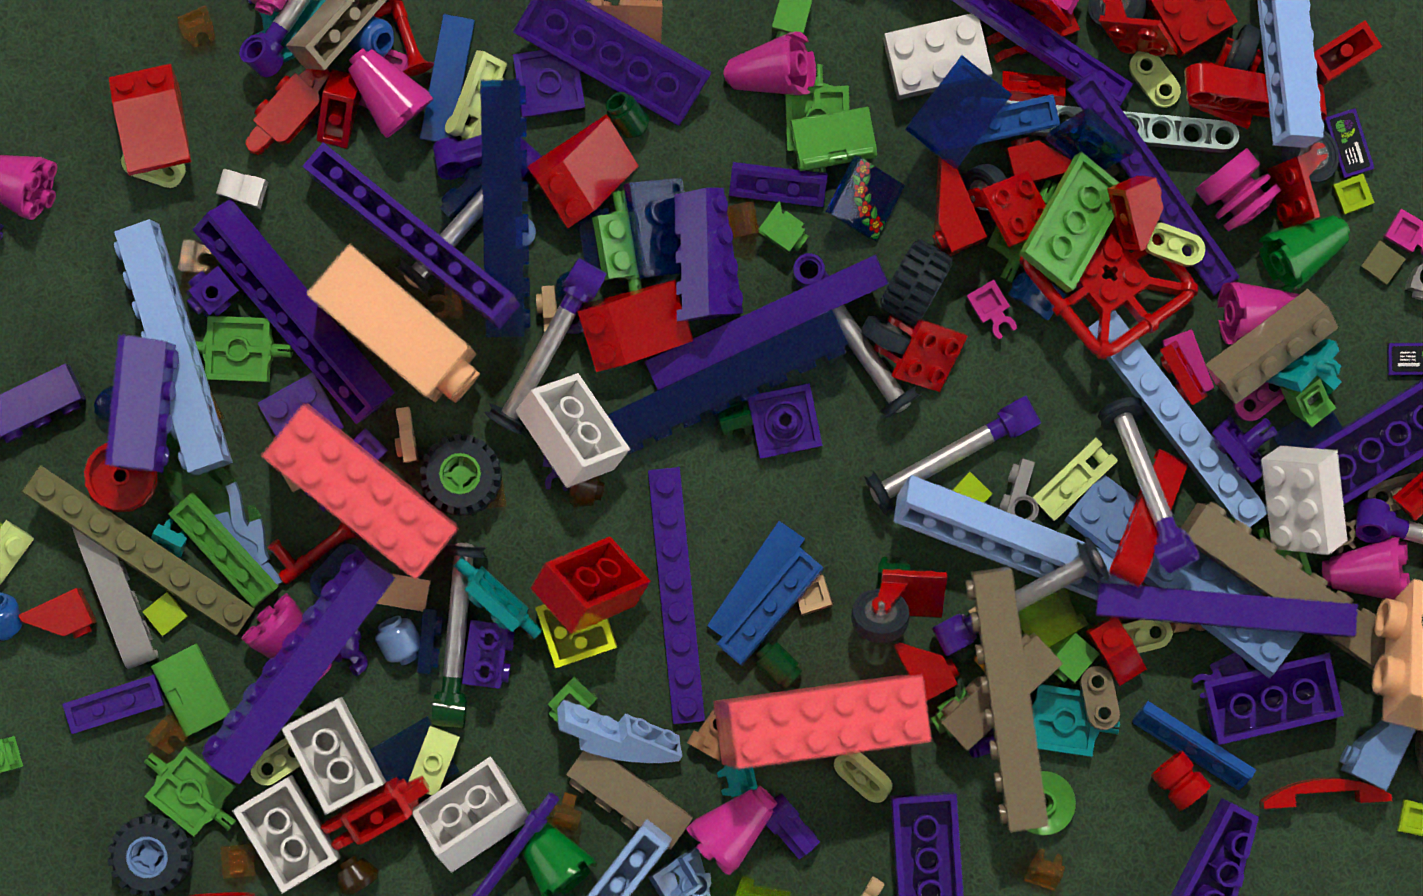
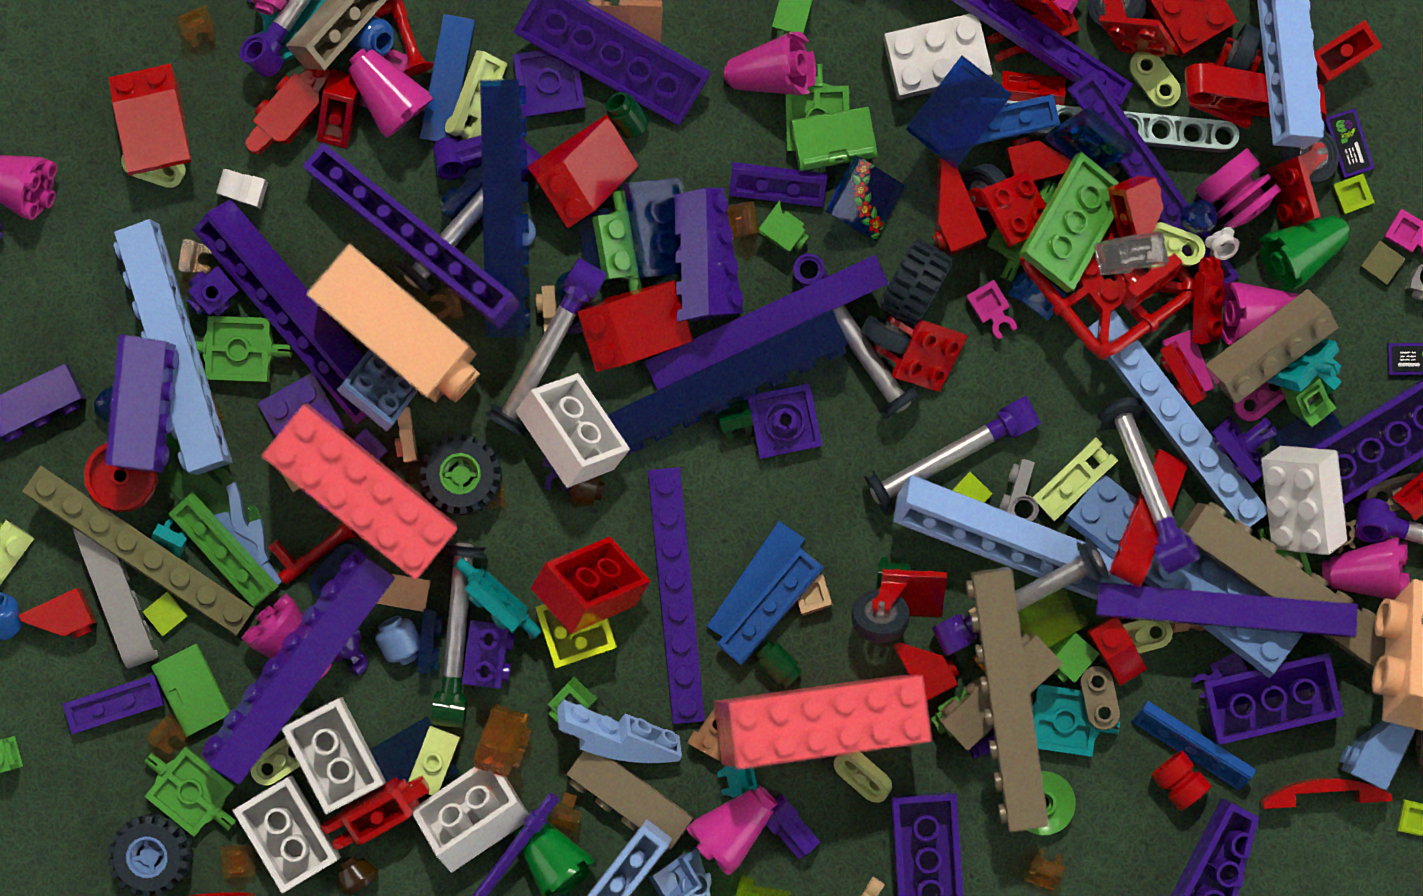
(378, 390): none -> medium blue tile
(501, 741): none -> clear orange brick
(1131, 252): none -> clear slope
(1142, 287): none -> red plate
(1199, 217): none -> clear blue piece
(1208, 301): none -> red hinge
(1222, 244): none -> white plate

